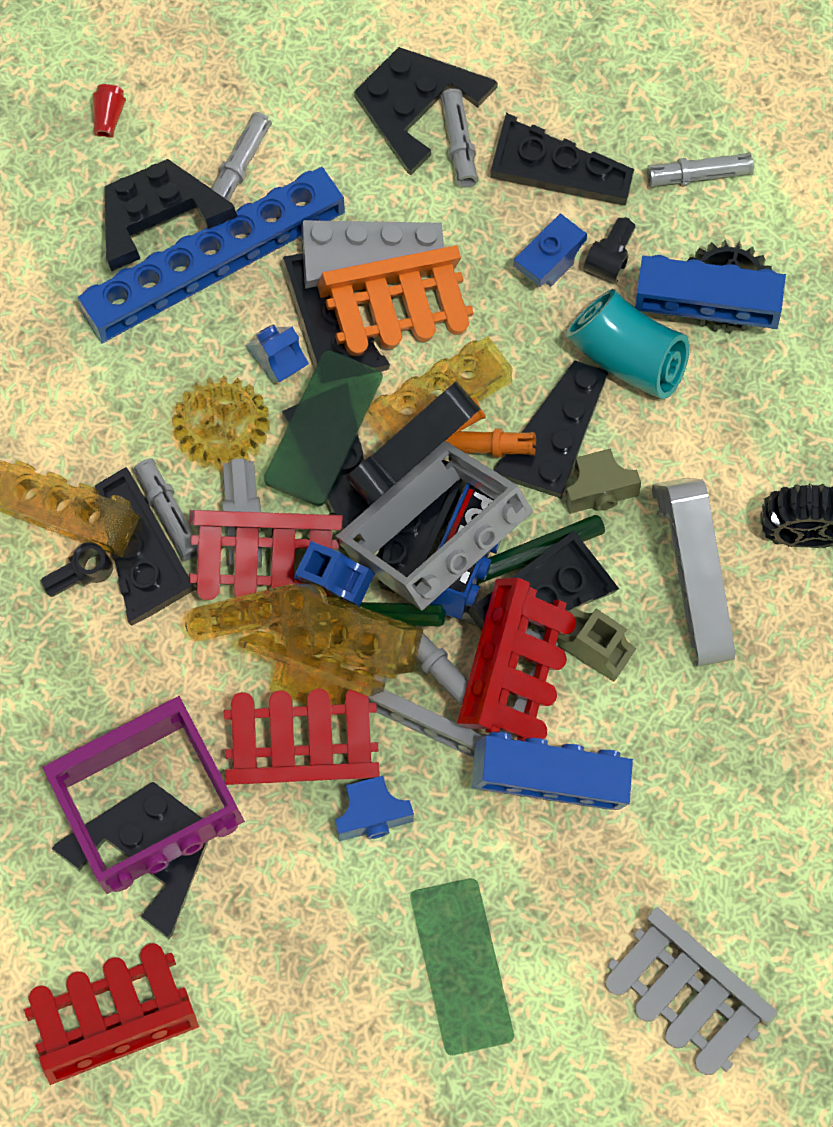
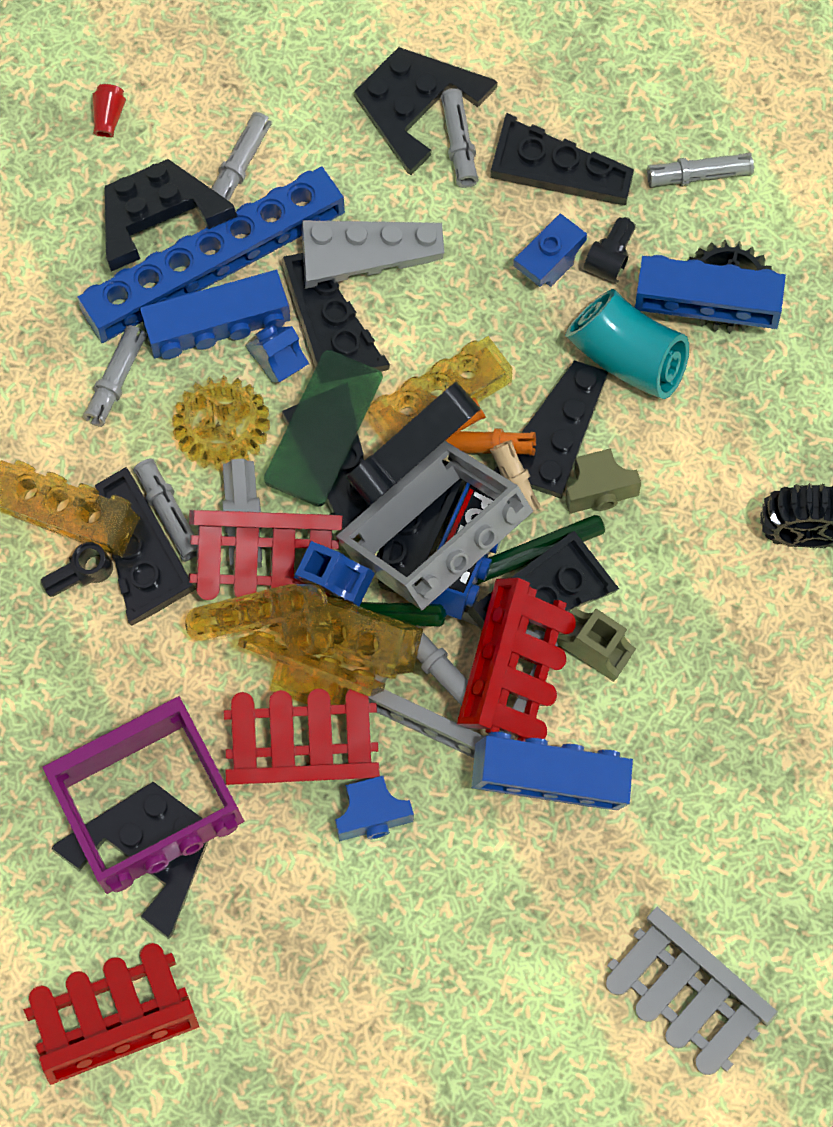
(109, 387): none -> light grey pin
(215, 314): none -> blue brick
(408, 272): orange fence -> none
(462, 967): clear green piece -> none
(512, 469): none -> tan pin
(698, 566): light grey beam -> none

